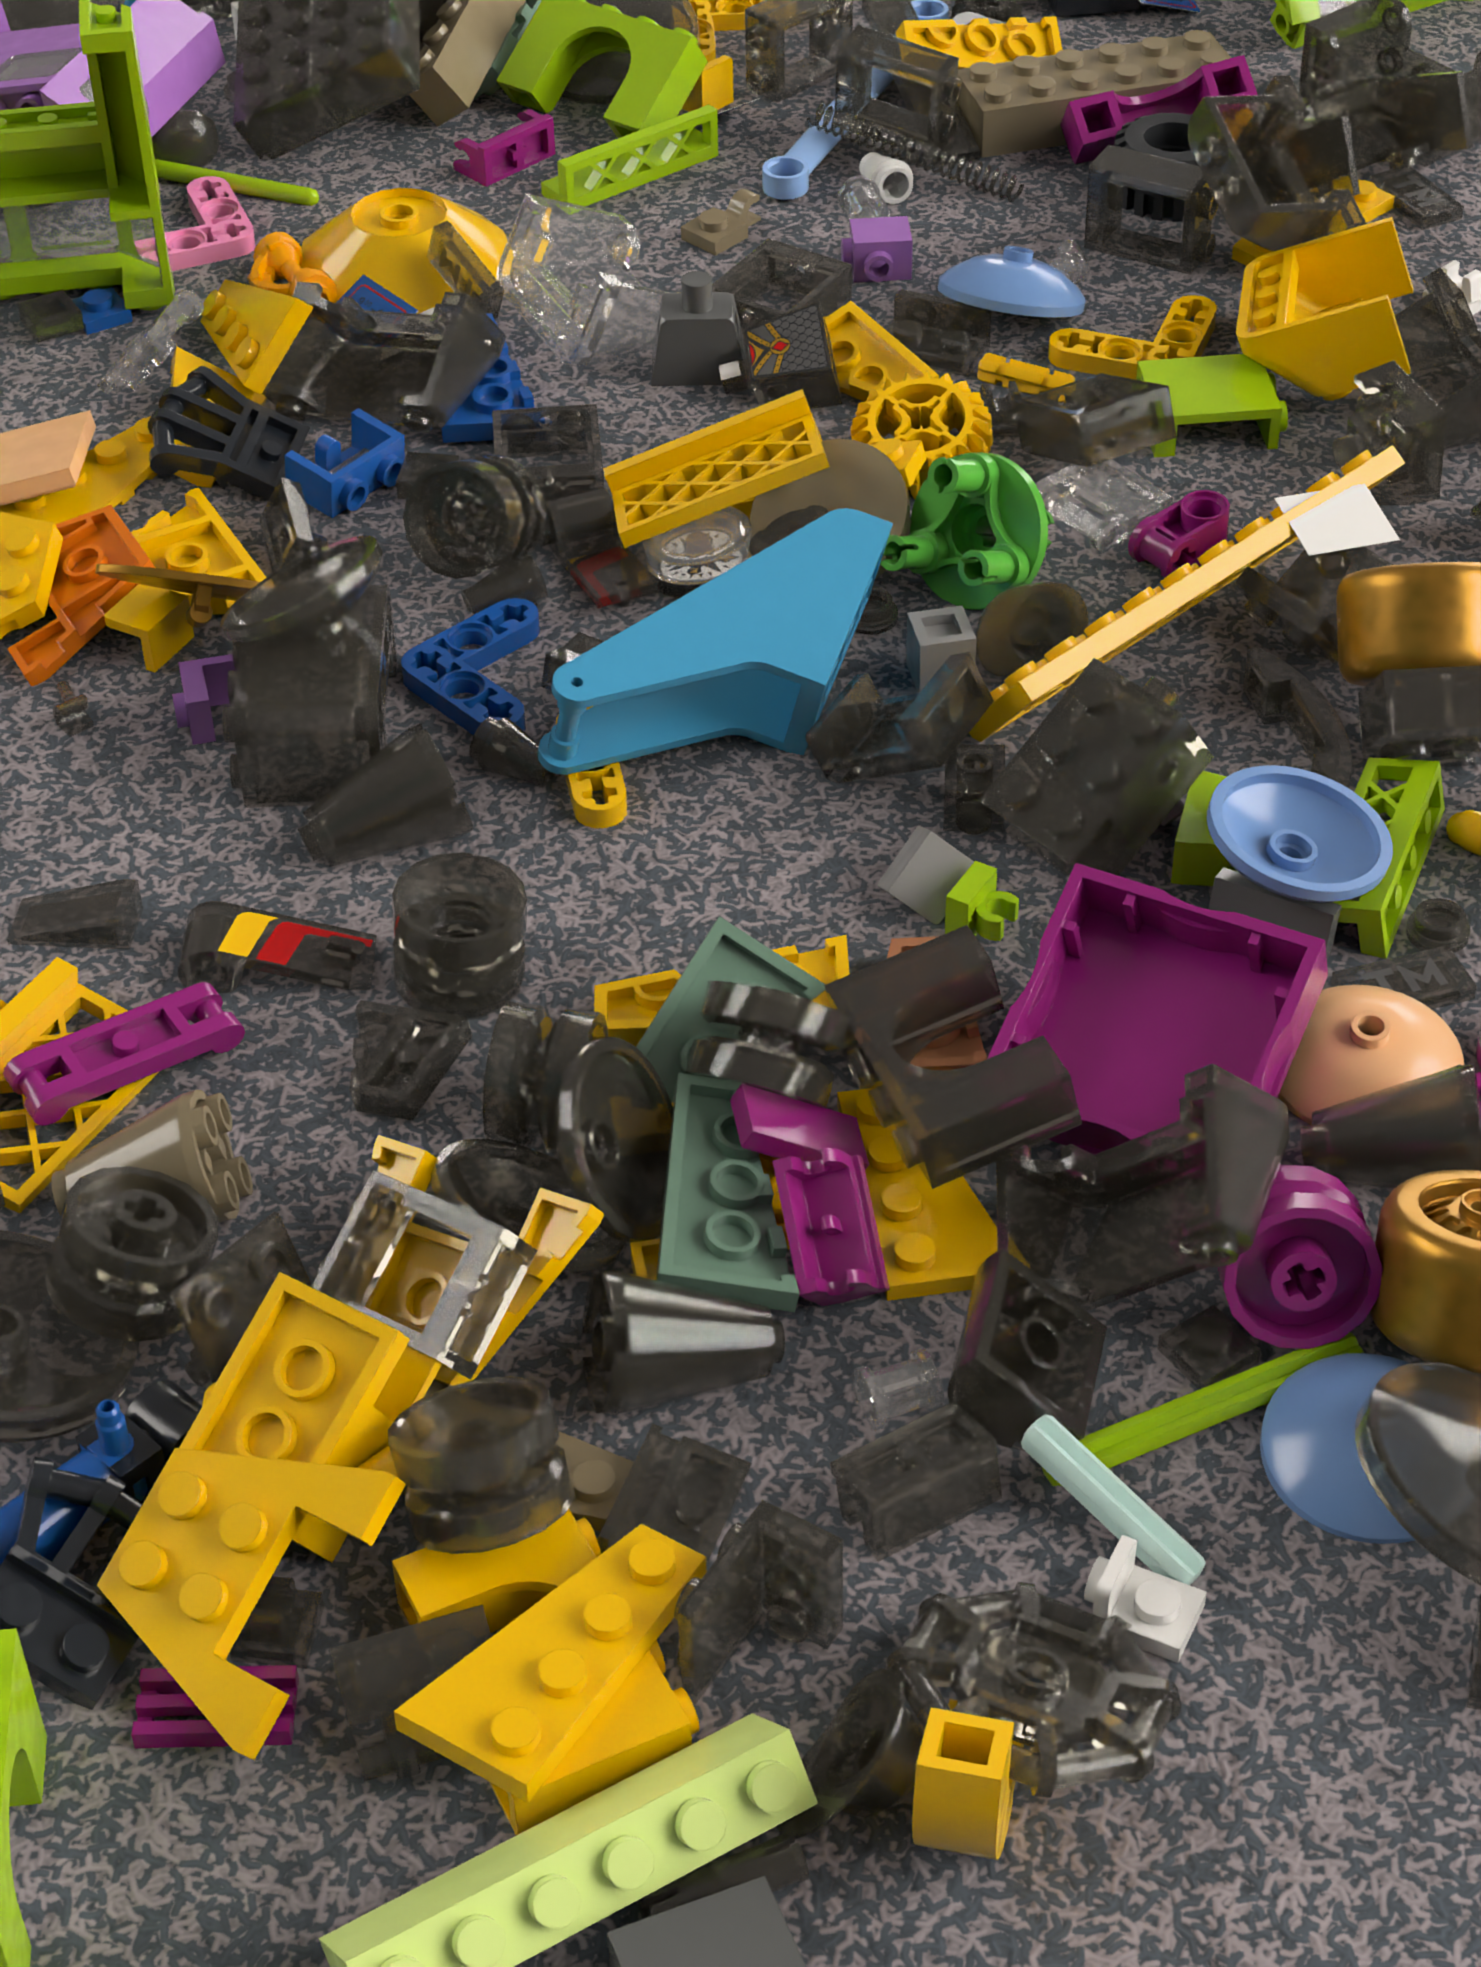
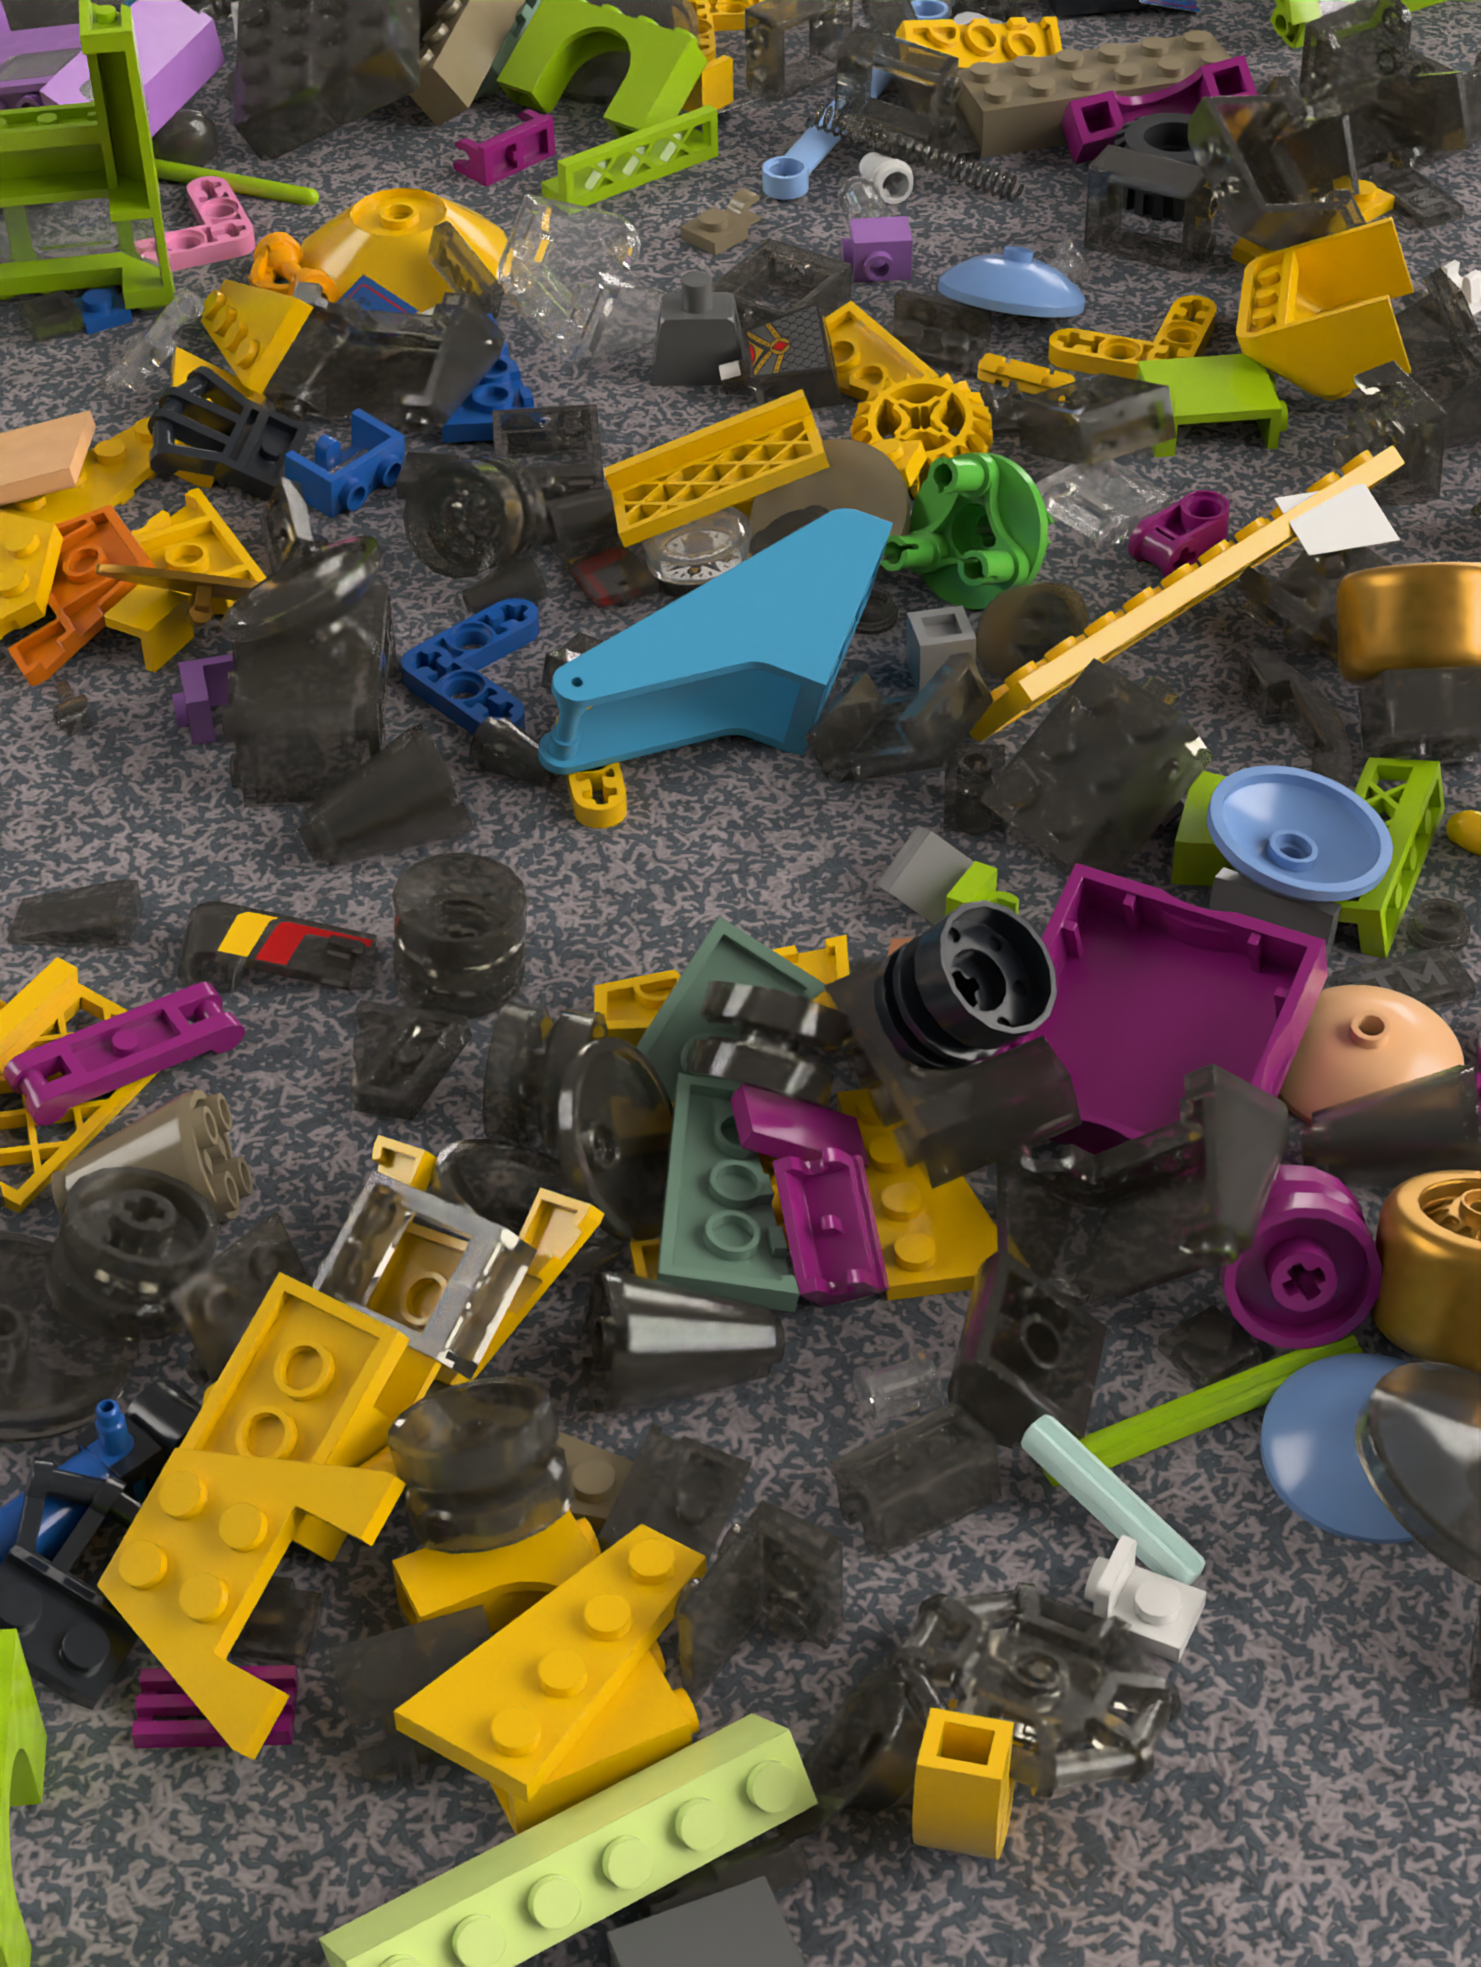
(965, 987): none -> black wheel

